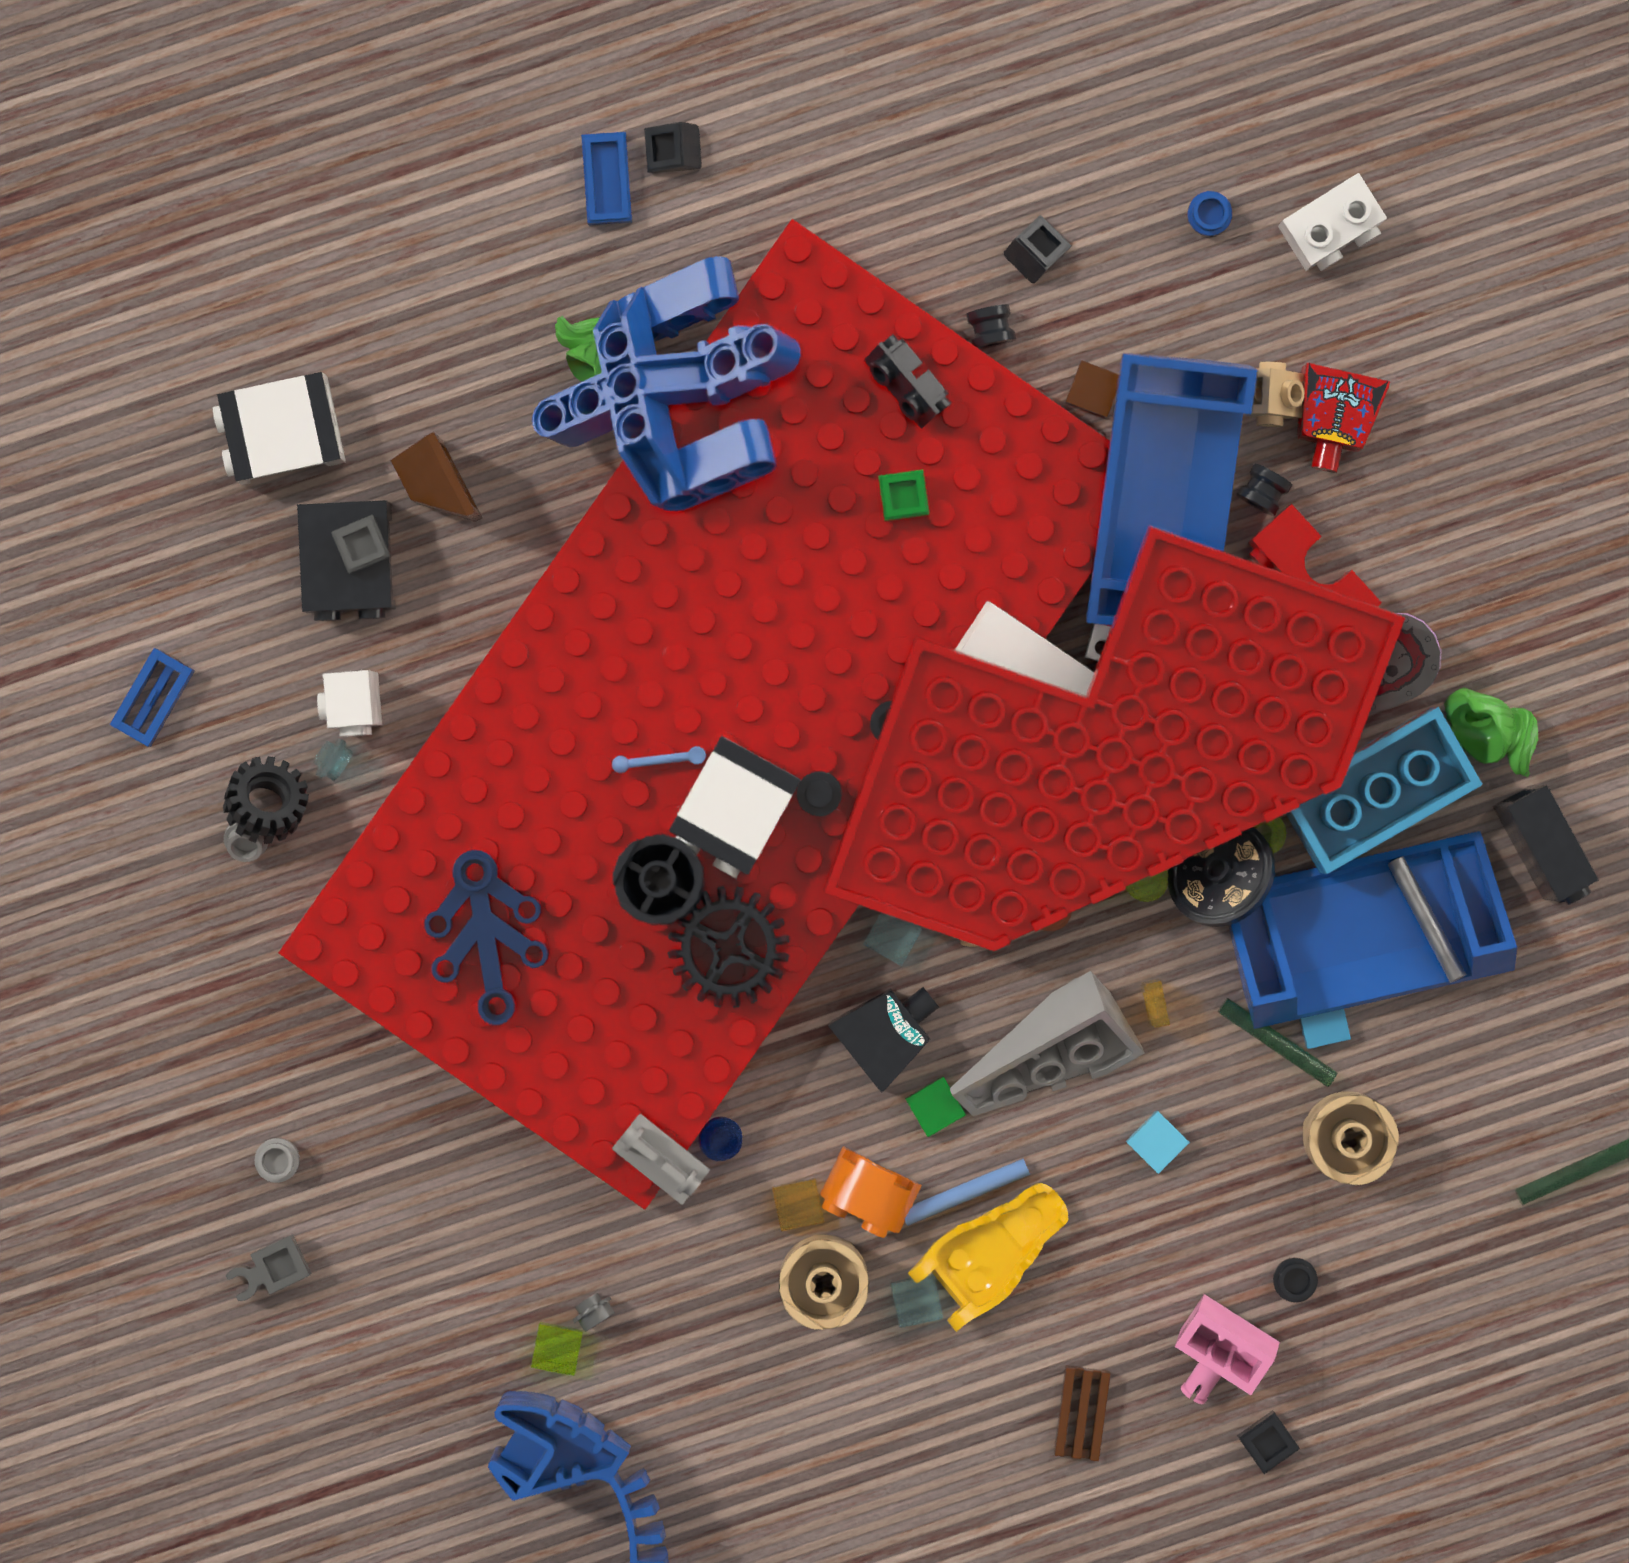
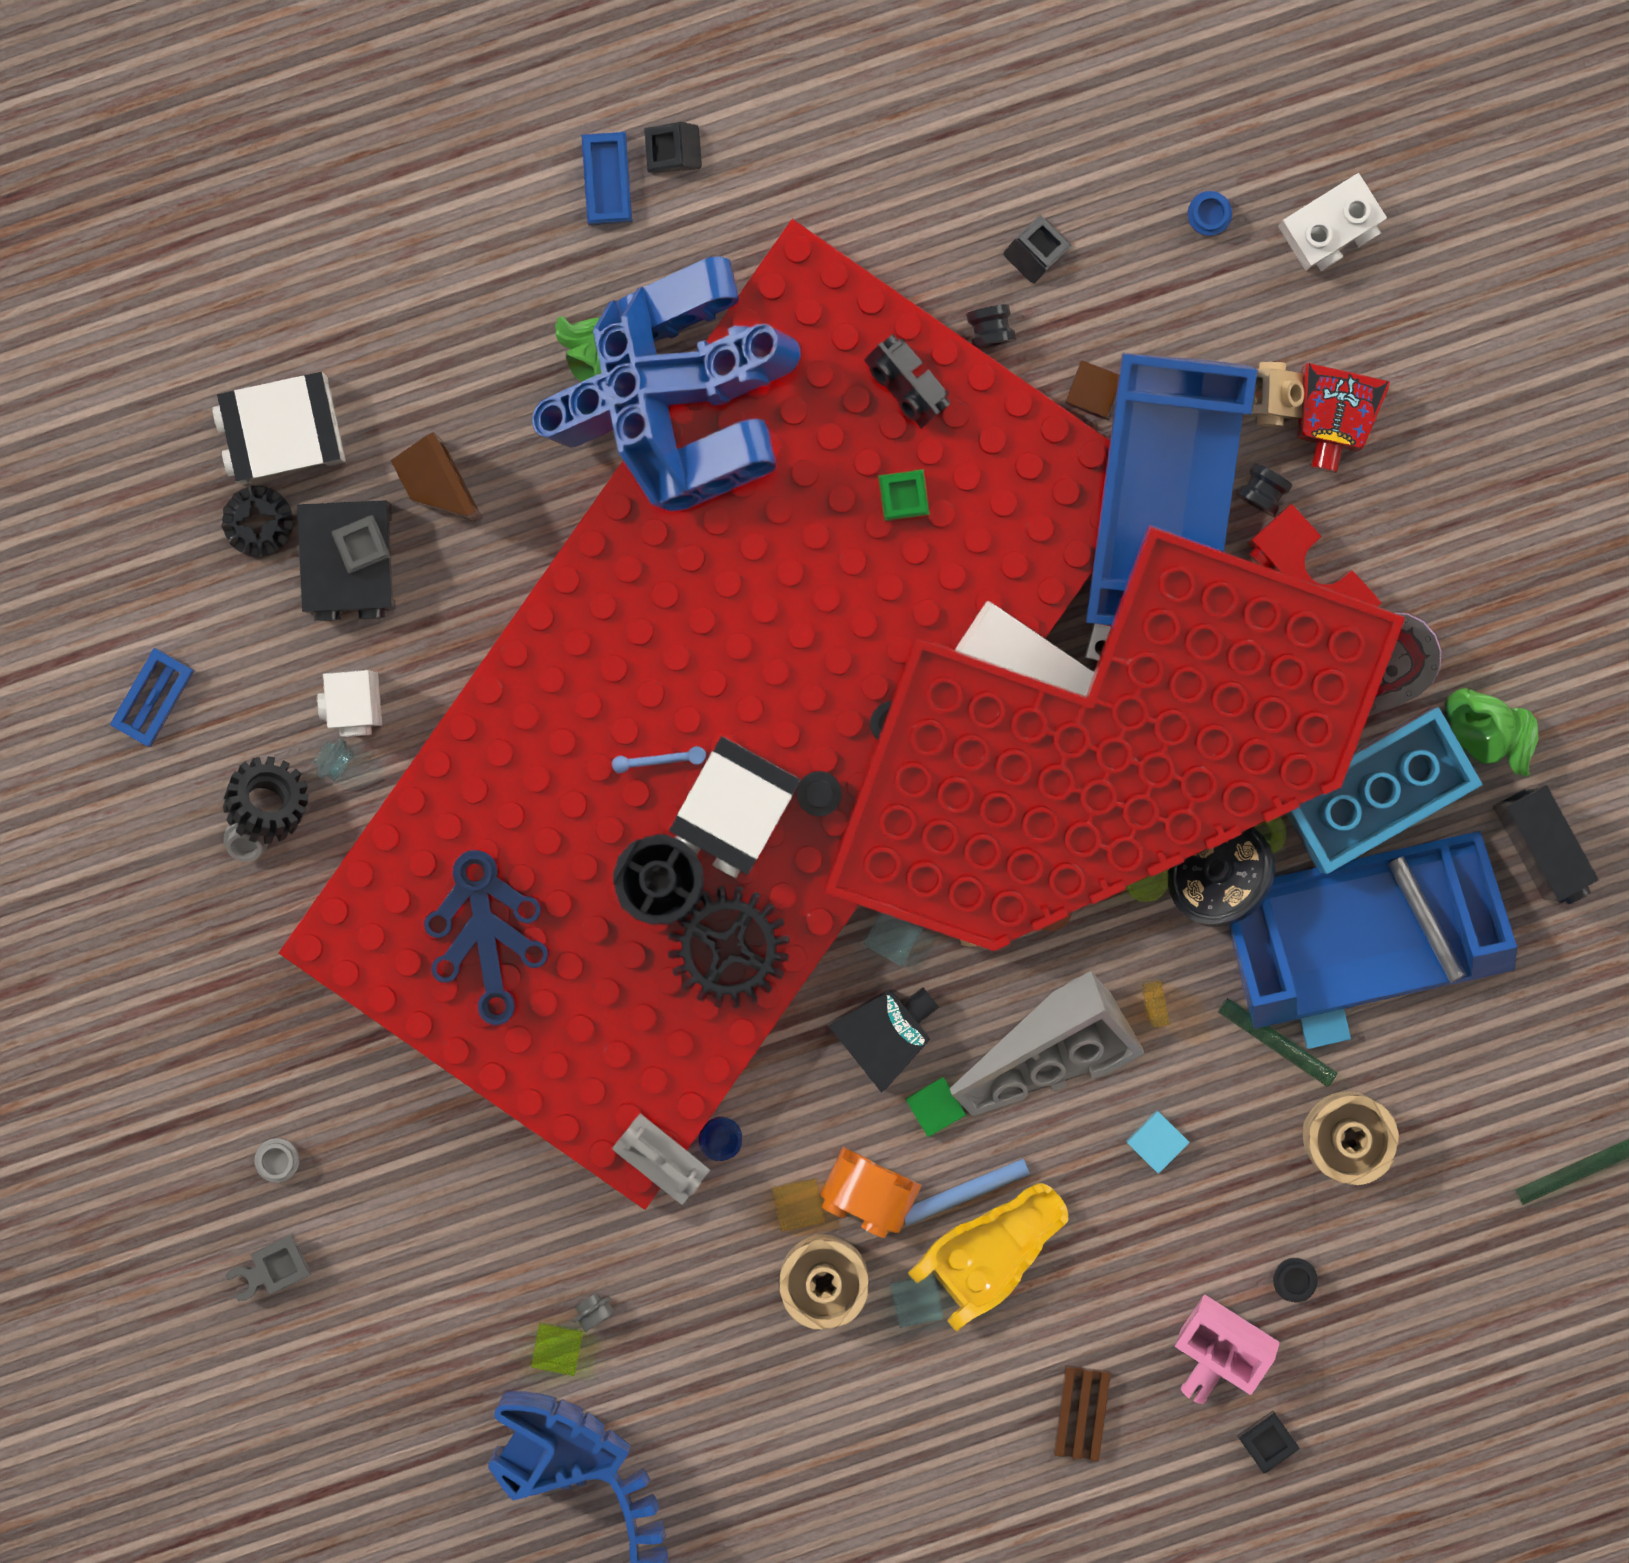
(273, 534): none -> black gear

